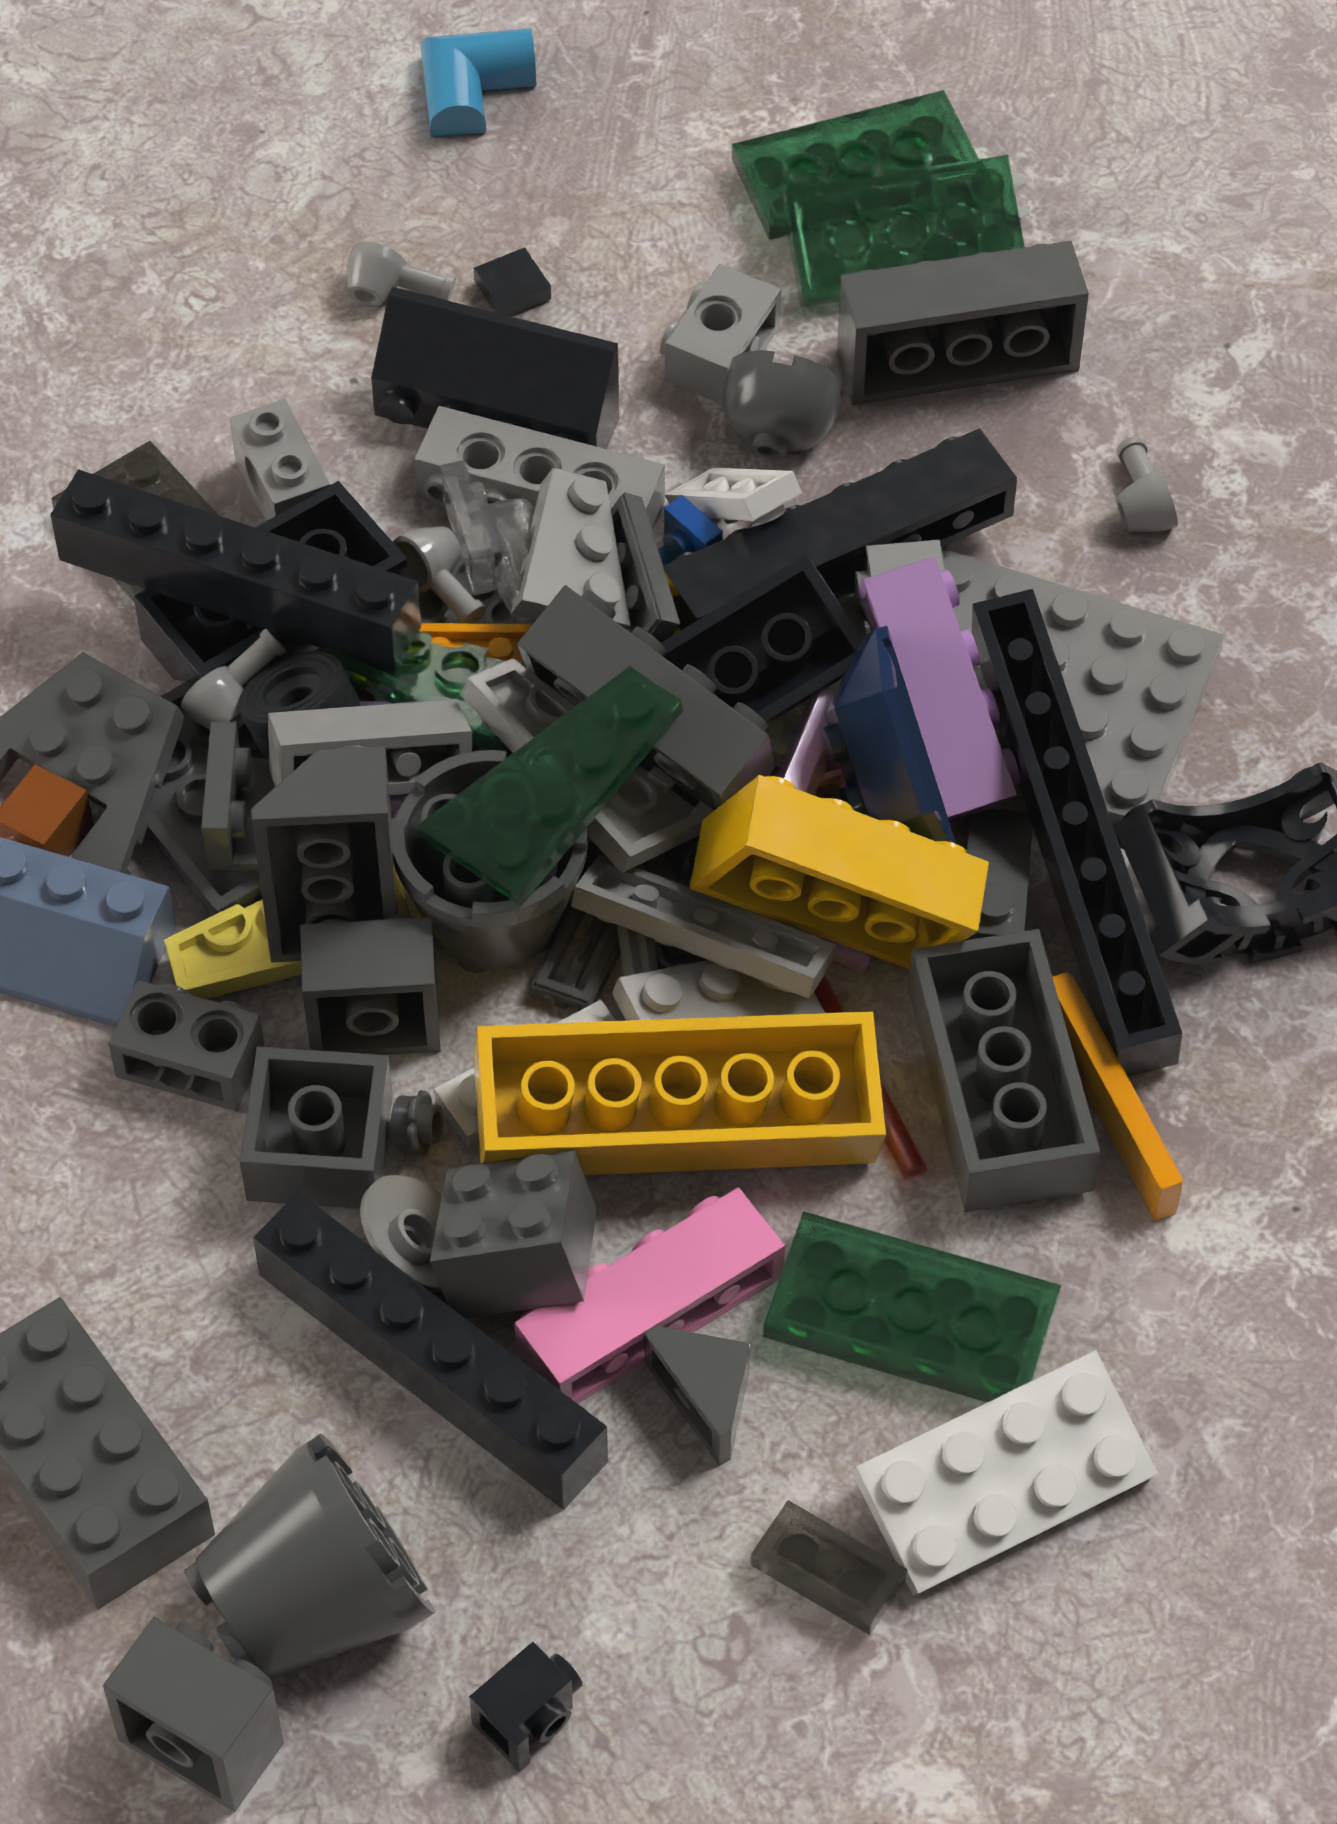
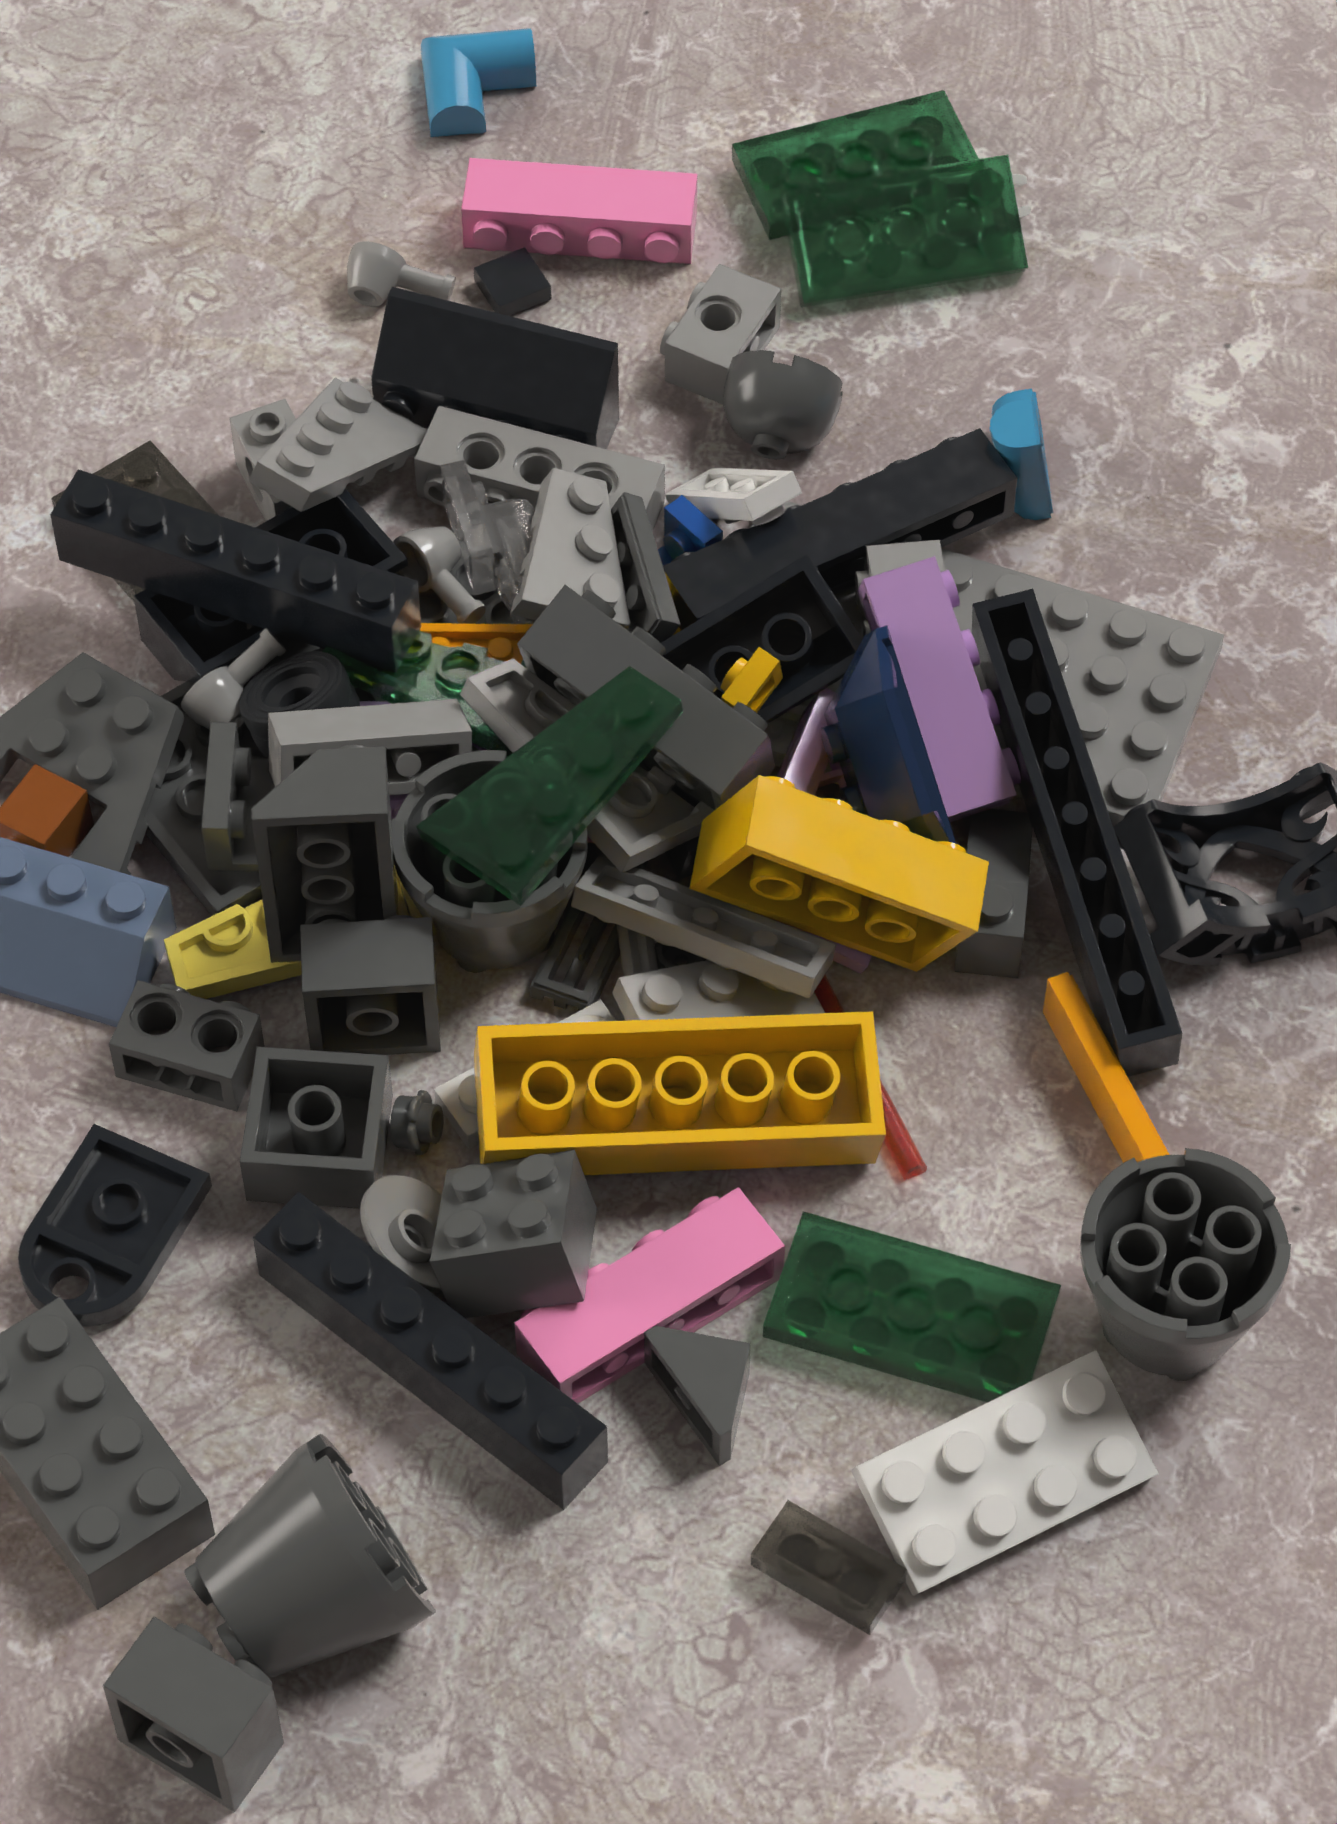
(111, 1224): none -> black plate
(335, 443): none -> light grey wing
(525, 1703): black brick -> none
(579, 210): none -> bright pink brick
(752, 680): none -> yellow plate
(961, 322): dark grey brick -> none
(1003, 1070): dark grey brick -> none
(1020, 442): none -> dark azure brick
(1147, 501): light grey bar -> none
(1182, 1258): none -> dark grey cone

